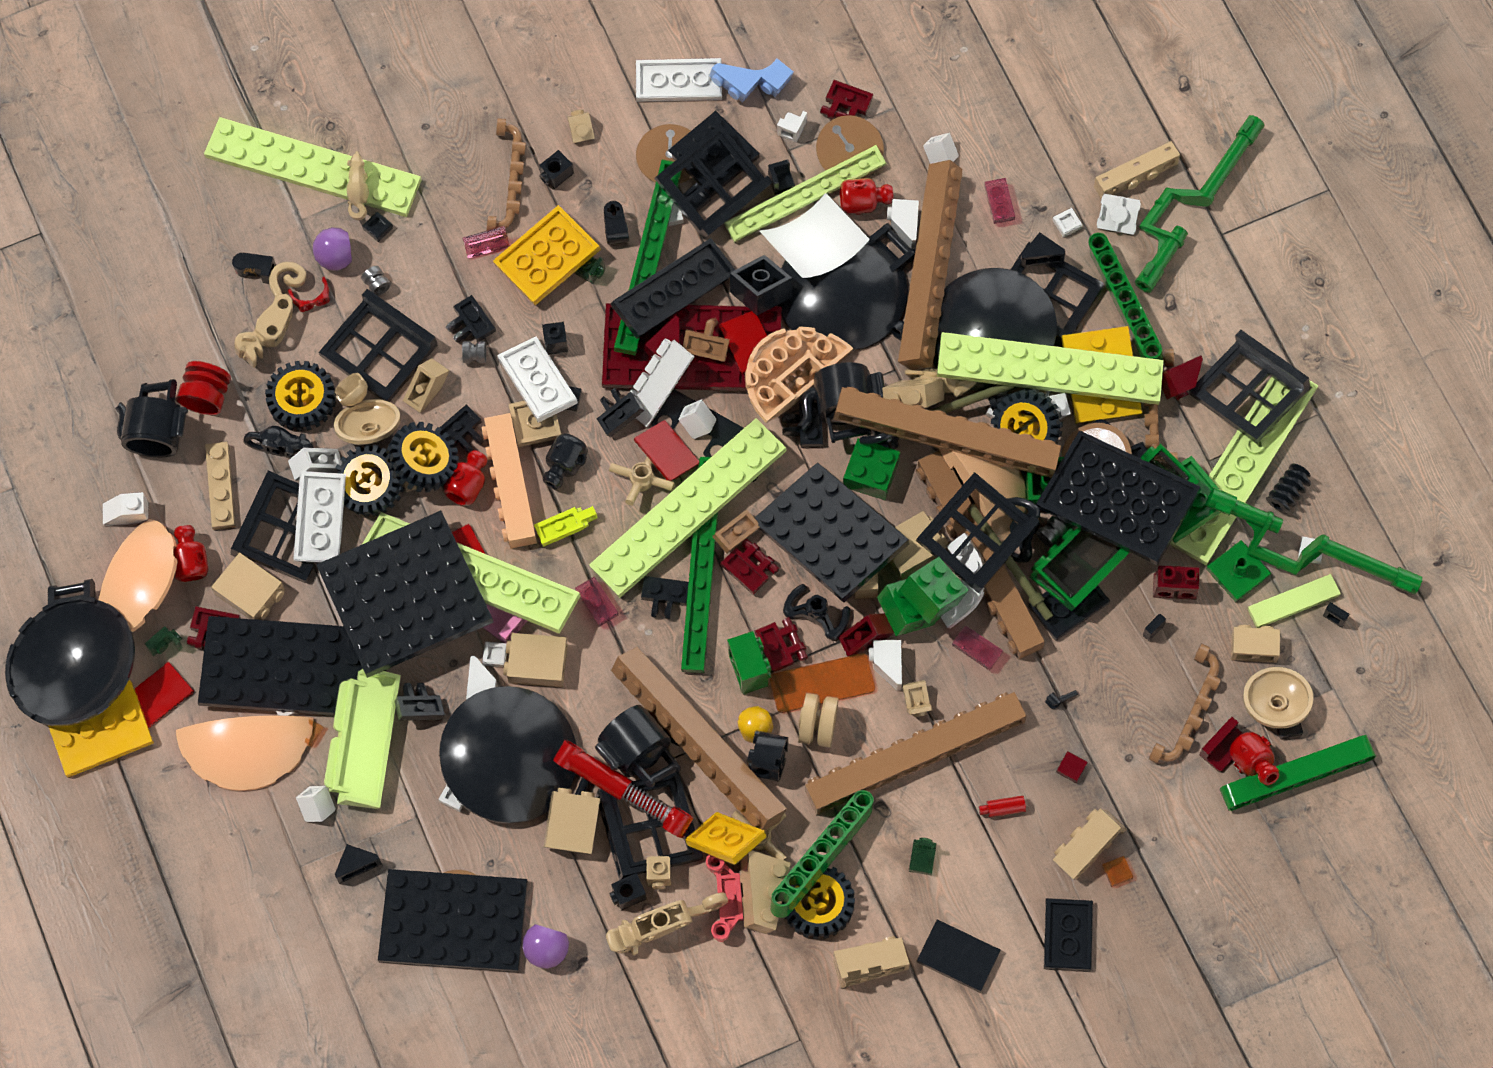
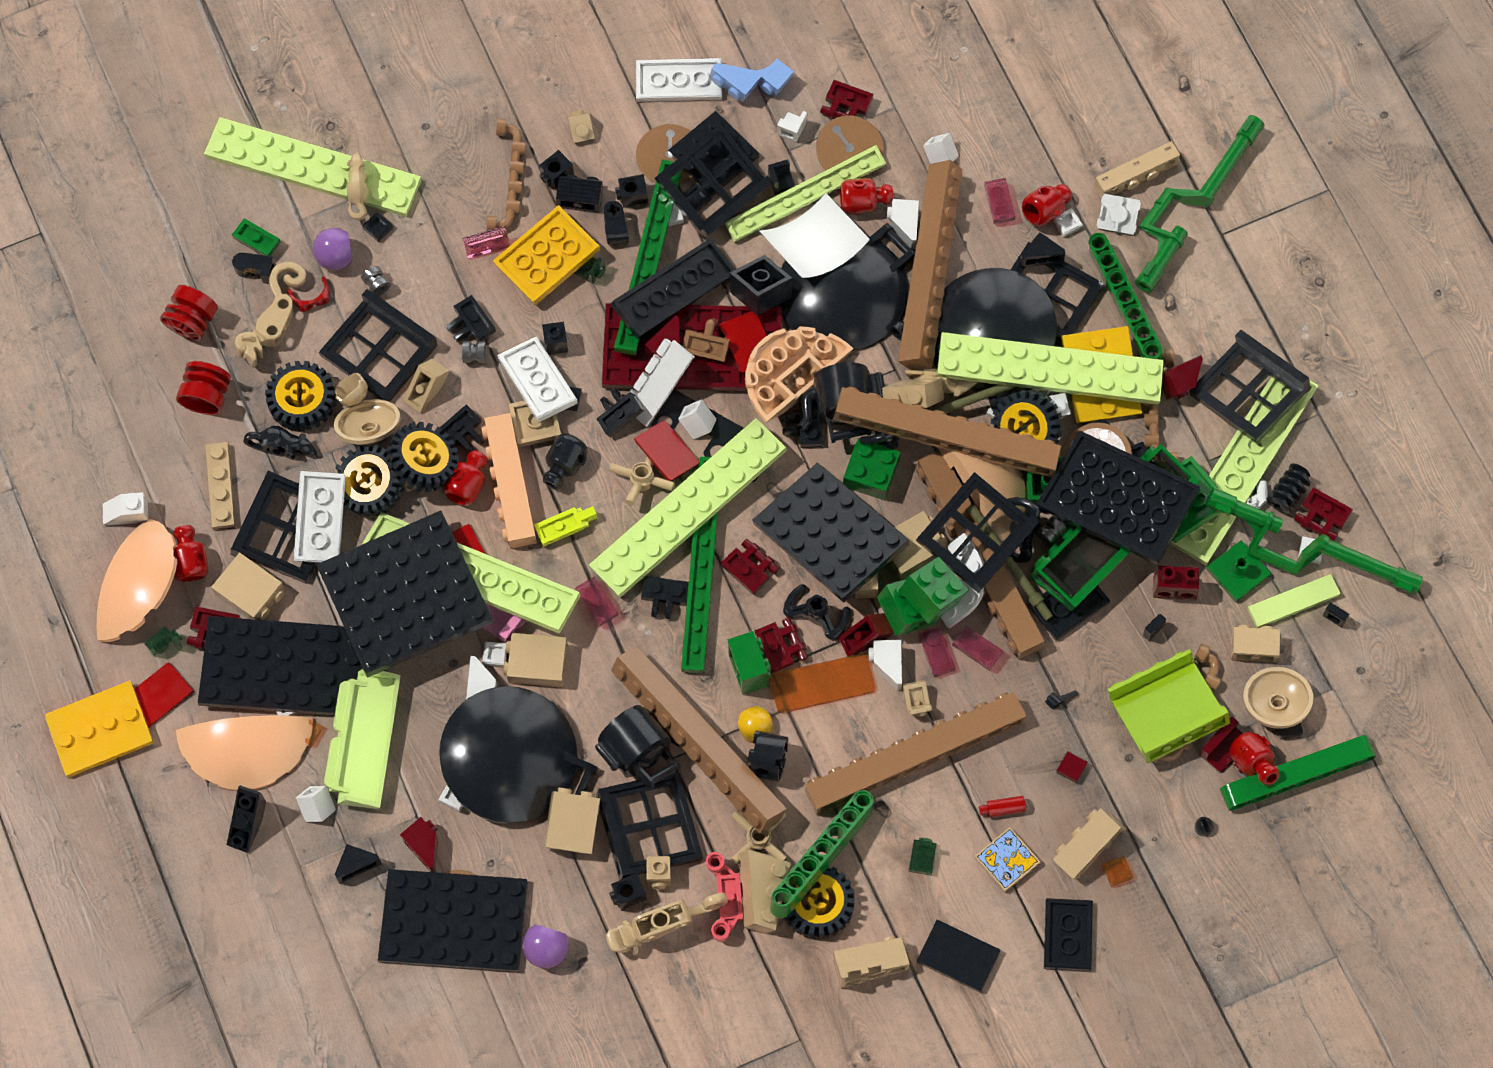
(70, 658): black dish -> none
(150, 423): black piece -> none
(189, 312): none -> red wheel
(246, 818): none -> black slope
(256, 238): none -> green plate
(314, 460): white slope -> none
(420, 706): black hinge -> none
(422, 841): none -> dark red slope
(577, 761): red piece -> none
(579, 193): none -> black brick
(635, 182): none -> black brick
(725, 838): yellow tile -> none
(736, 531): medium nougat plate -> none
(819, 720): tan wheel -> none
(936, 652): none -> clear pink plate
(1007, 859): none -> tile
(1046, 204): none -> red piece
(1167, 706): none -> lime panel
(1200, 829): none -> black hinge
(1259, 498): none -> white arm
(1325, 508): none -> dark red plate

